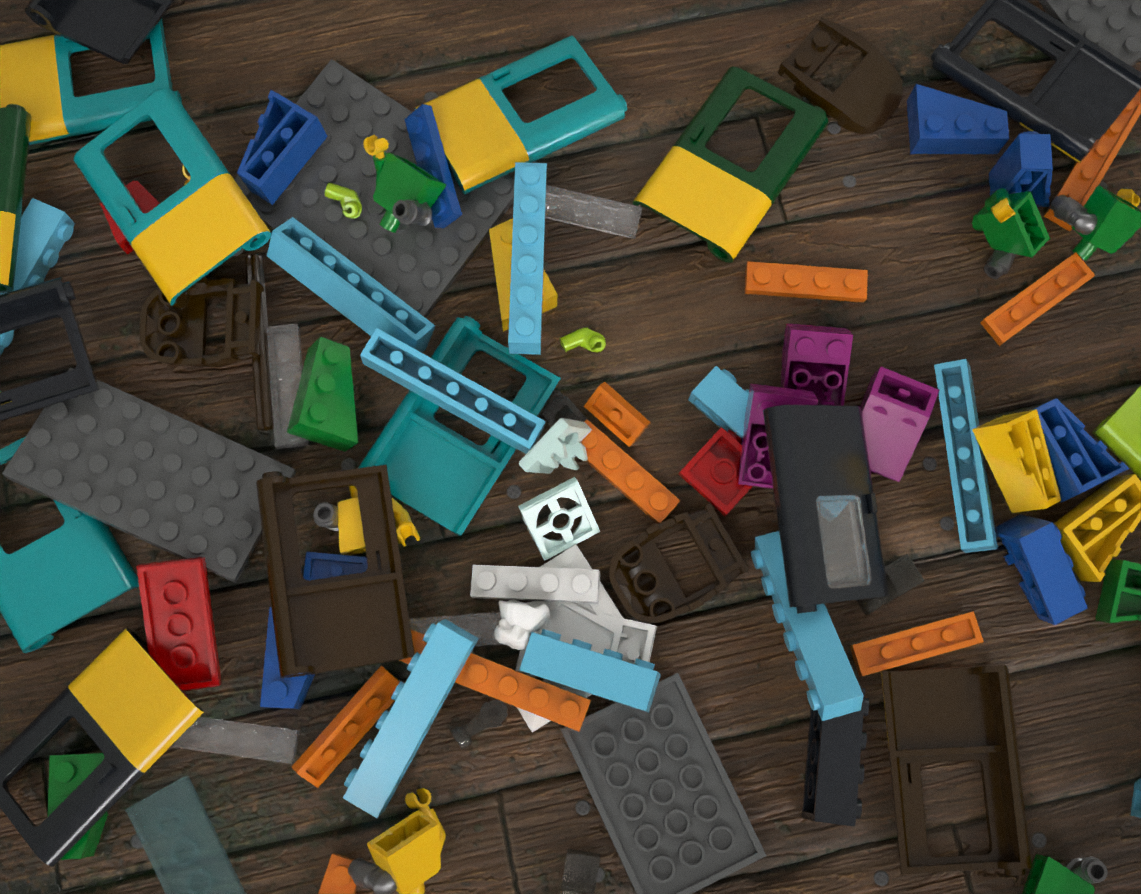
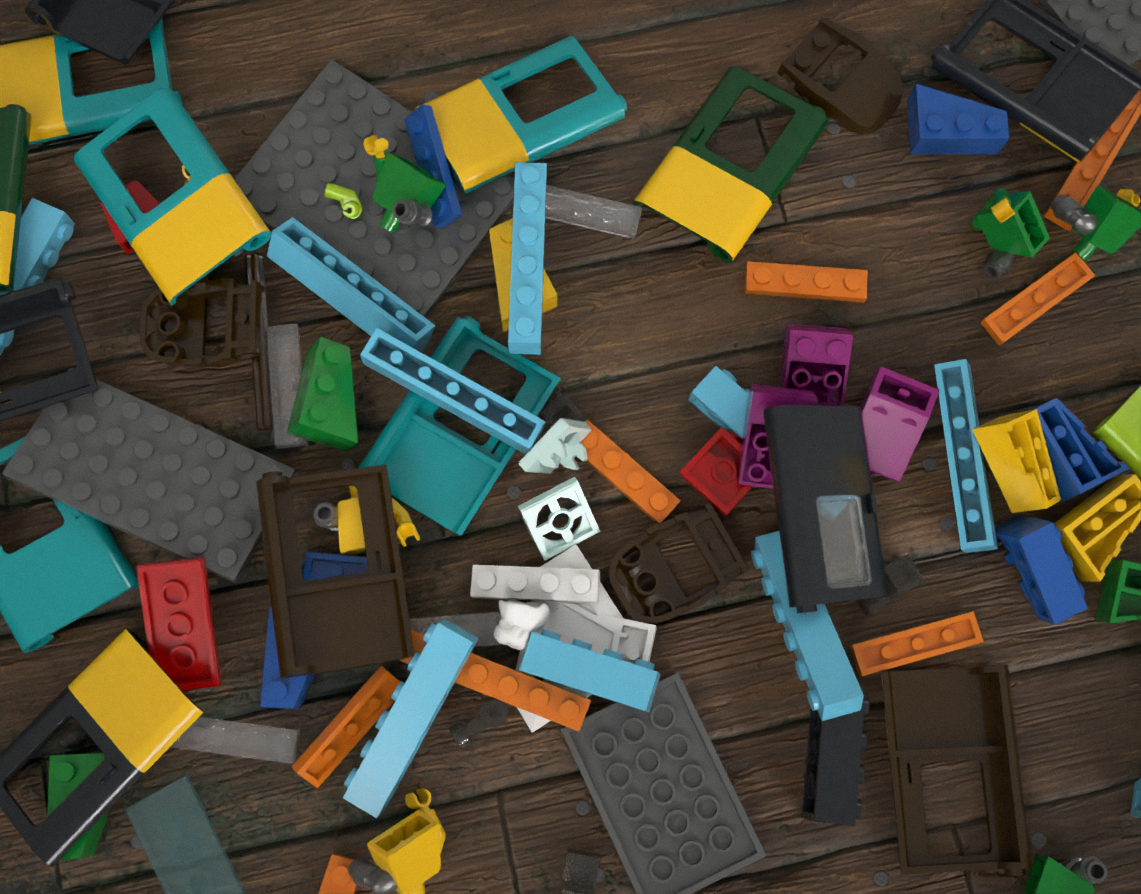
(280, 148): blue wedge -> none
(584, 338): lime arm -> none
(617, 414): orange plate -> none
(1025, 167): blue wedge -> none

